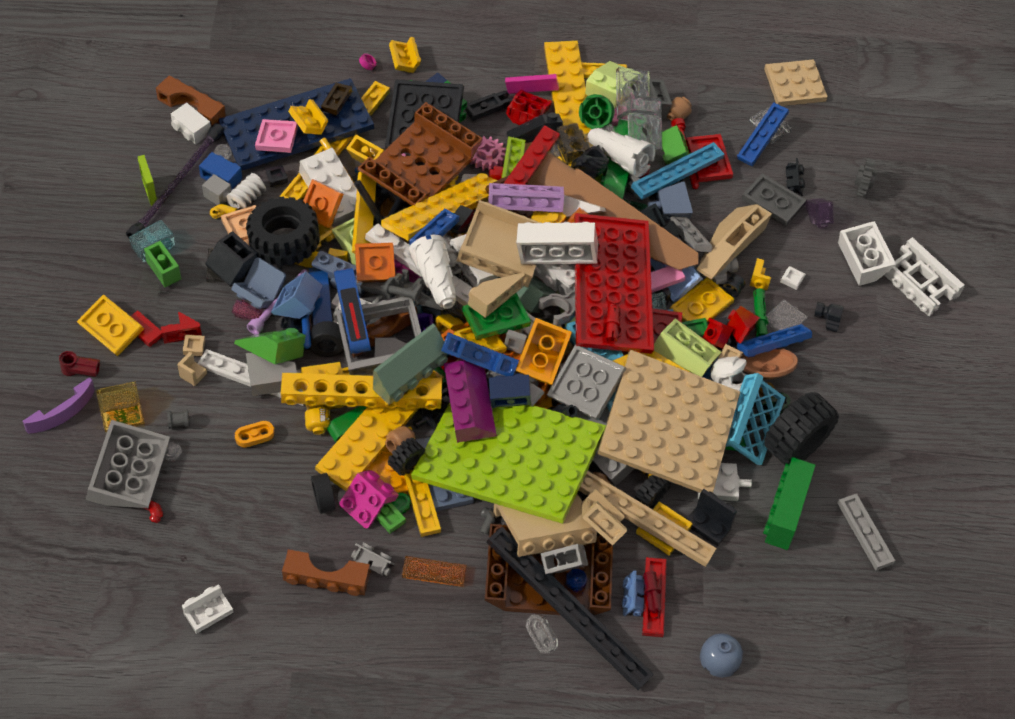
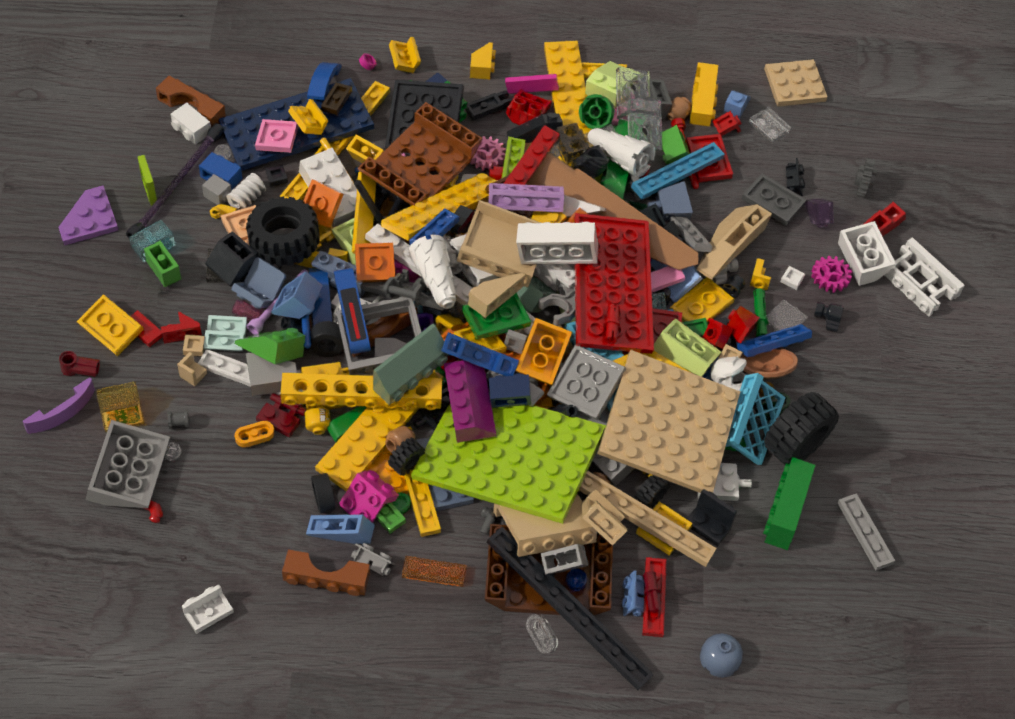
(88, 217): none -> medium lavender plate
(223, 332): none -> light aqua slope
(282, 421): none -> dark red plate
(321, 79): none -> blue slope
(341, 528): none -> medium blue slope
(481, 62): none -> yellow slope
(704, 94): none -> yellow wedge
(727, 123): none -> red bracket
(736, 103): none -> medium blue slope
(762, 134): blue plate -> none
(831, 274): none -> dark pink gear
(888, 218): none -> red slope

